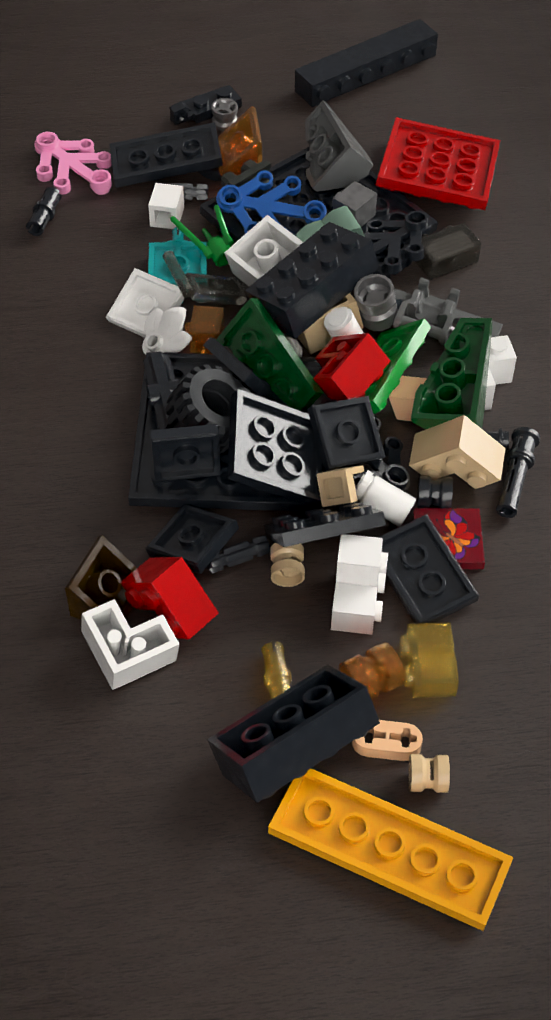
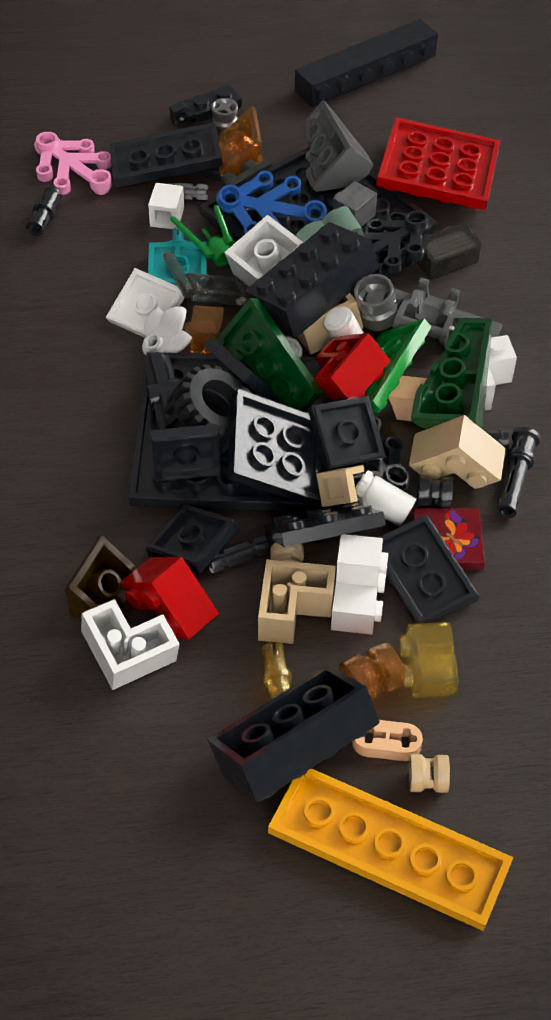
(292, 591): none -> tan brick

